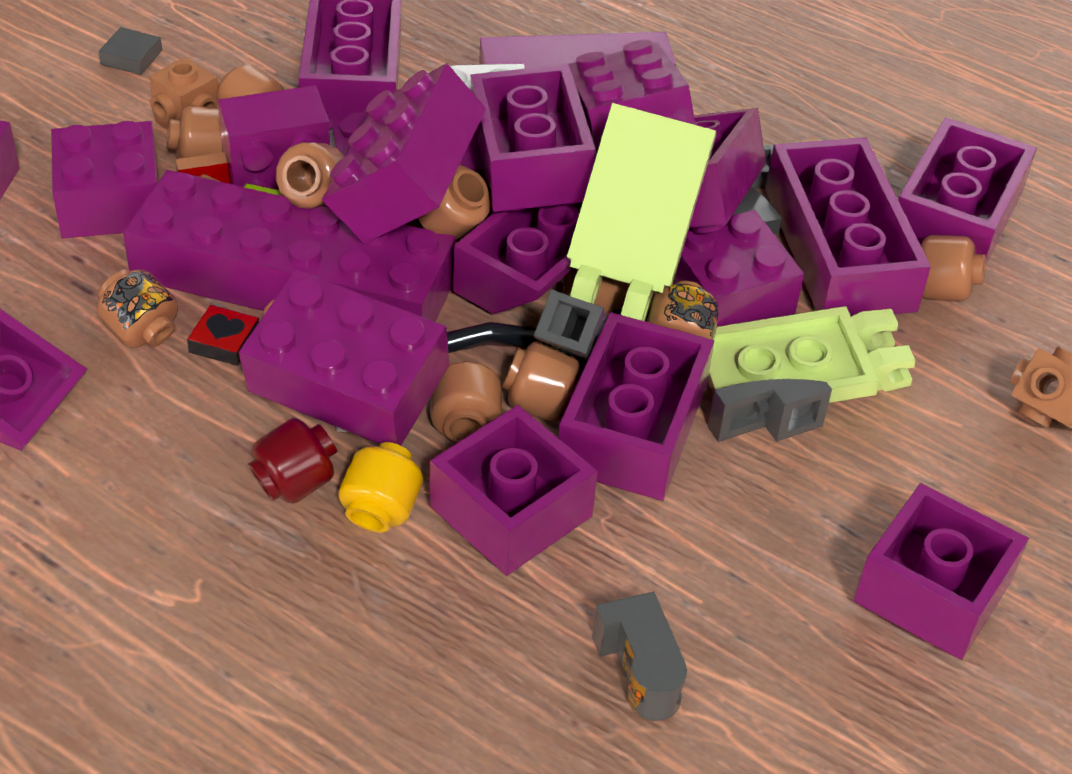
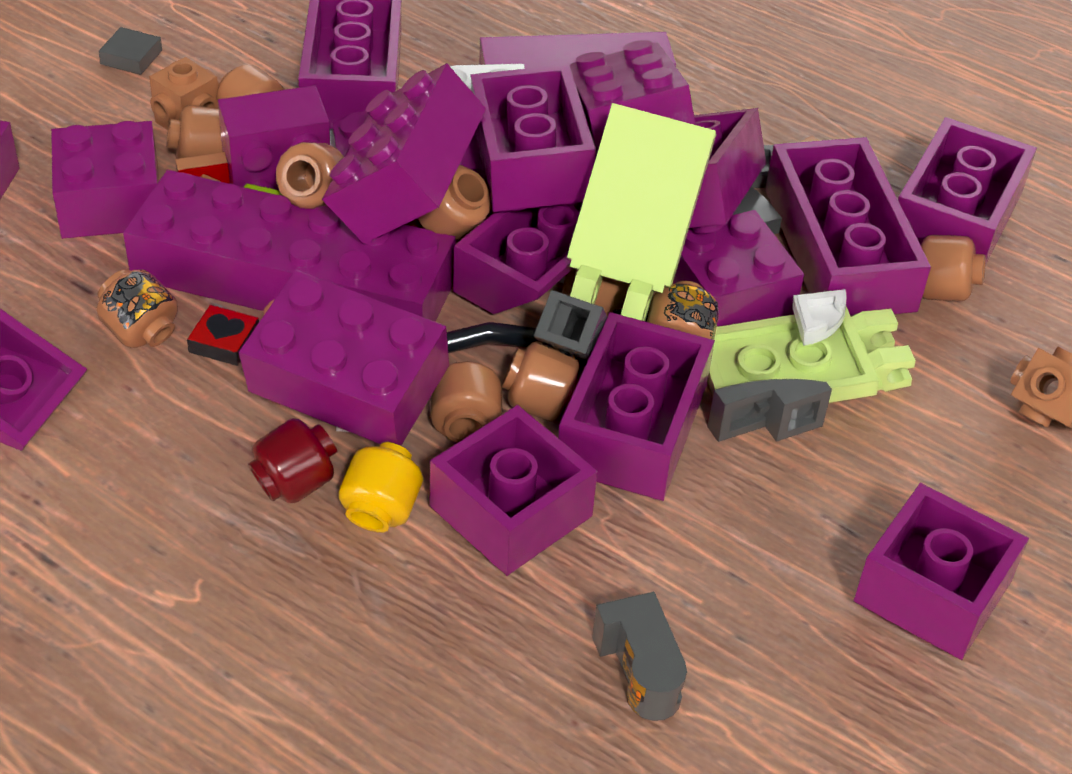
(819, 314): none -> white tile

